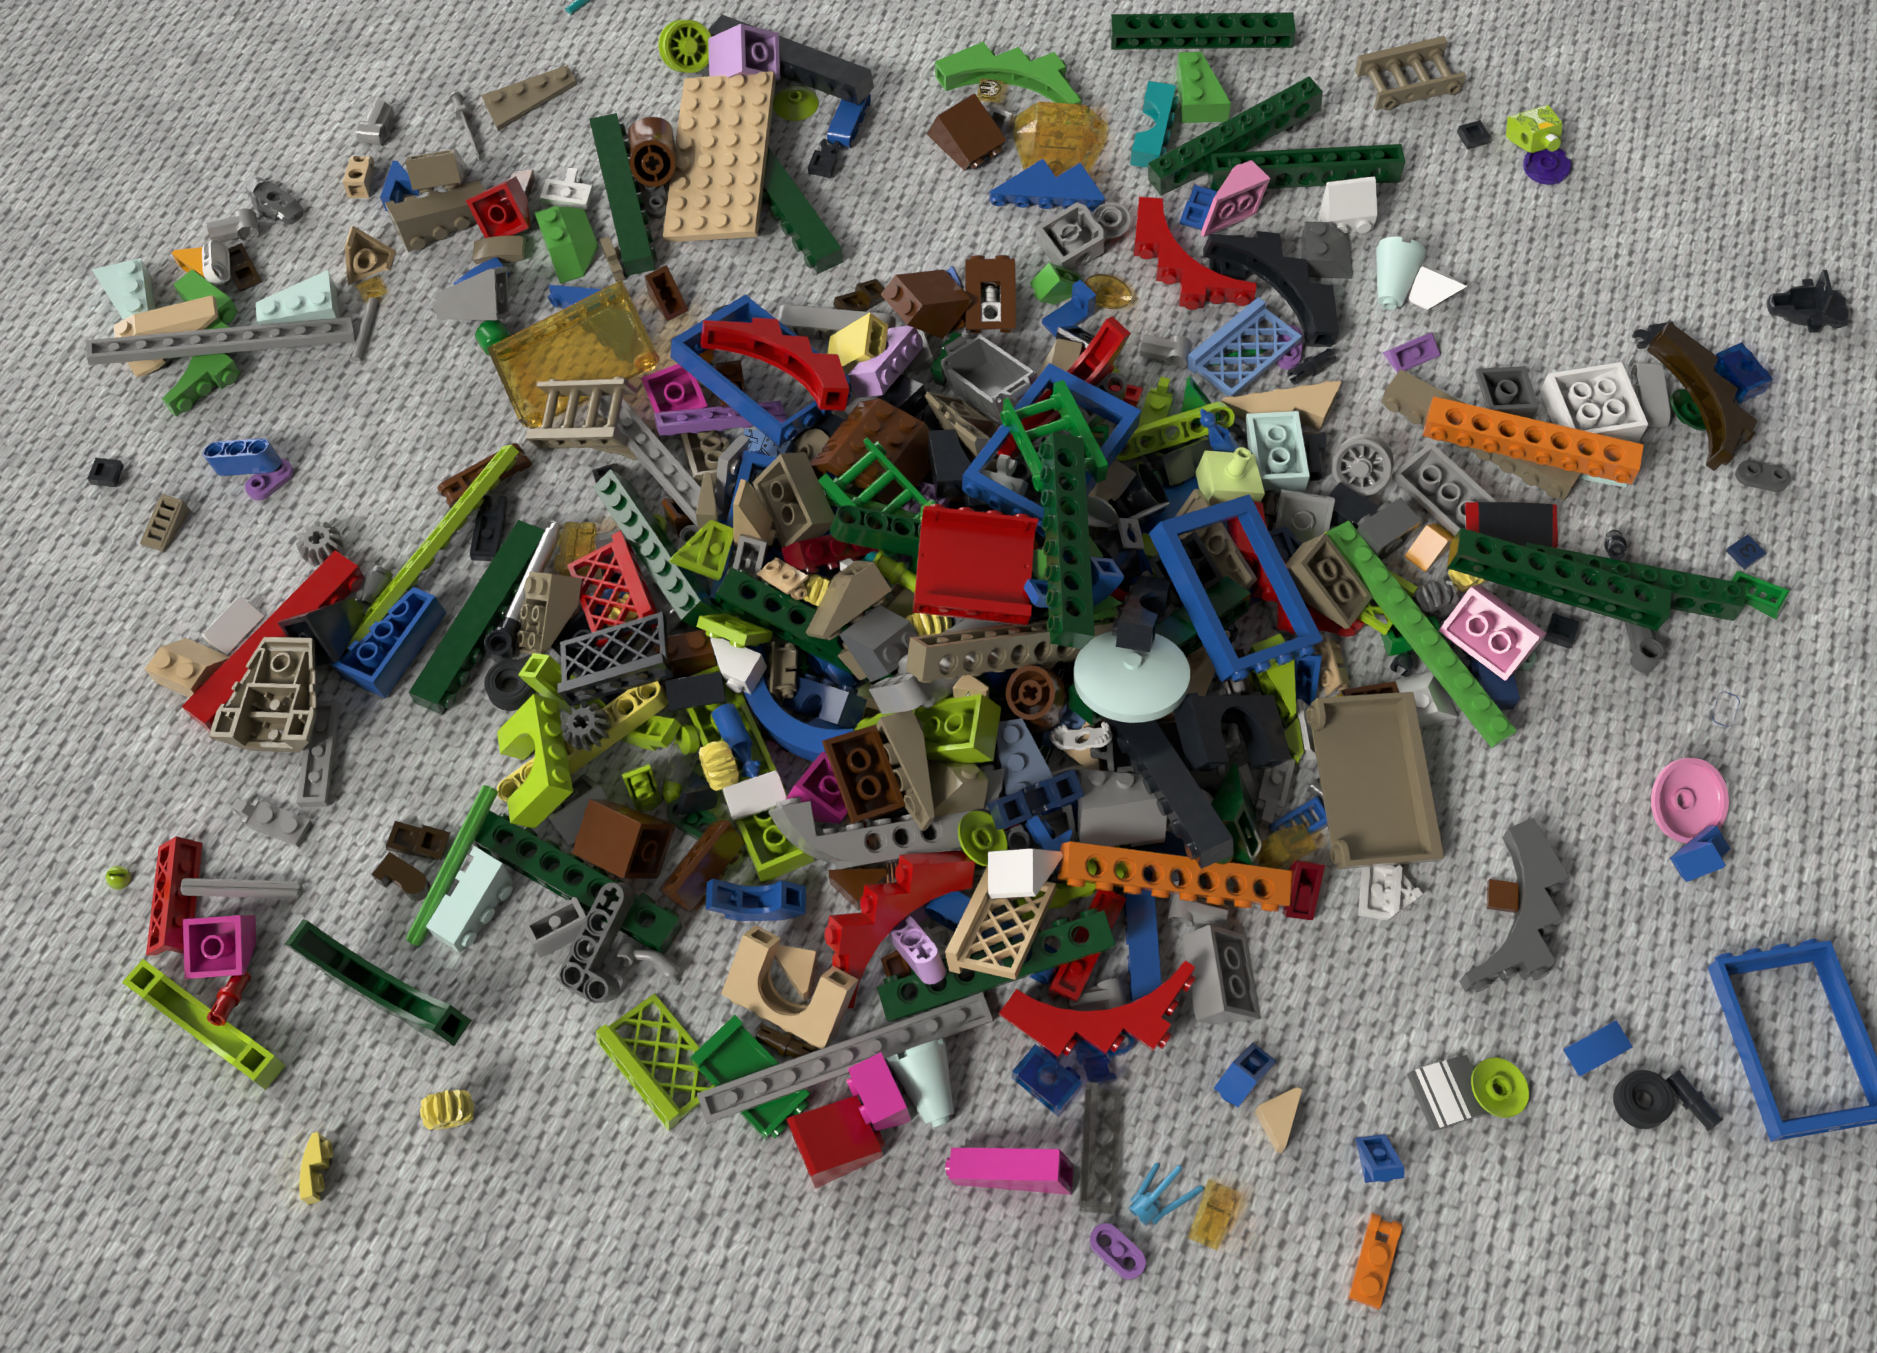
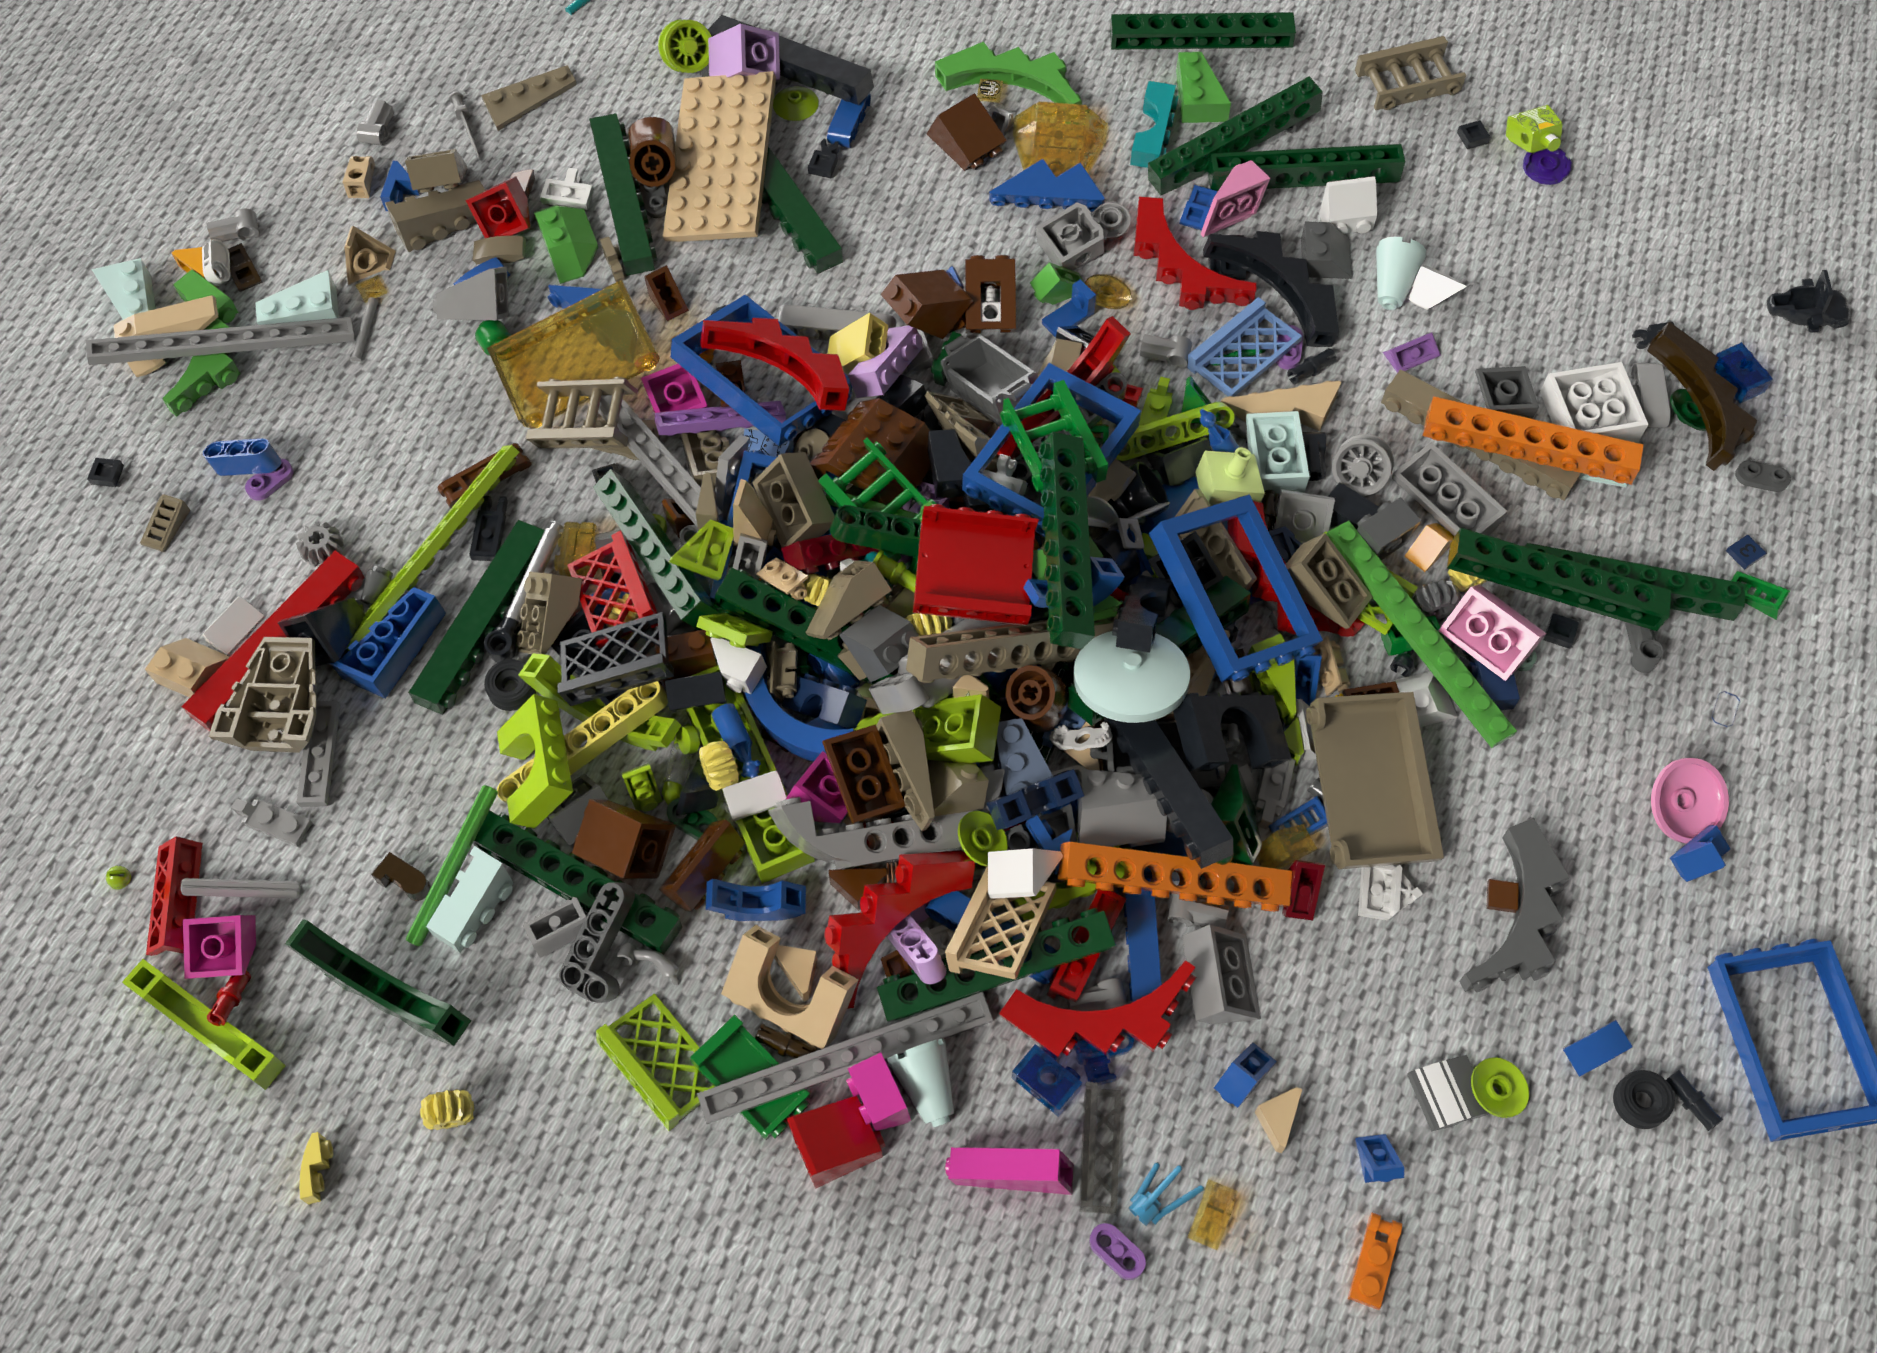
(285, 208): dark grey piece -> none
(418, 841): dark brown slope -> none
(576, 722): dark grey gear -> none
(864, 298): dark brown slope -> none
(1514, 521): black sticker -> none
(1615, 544): black pin -> none

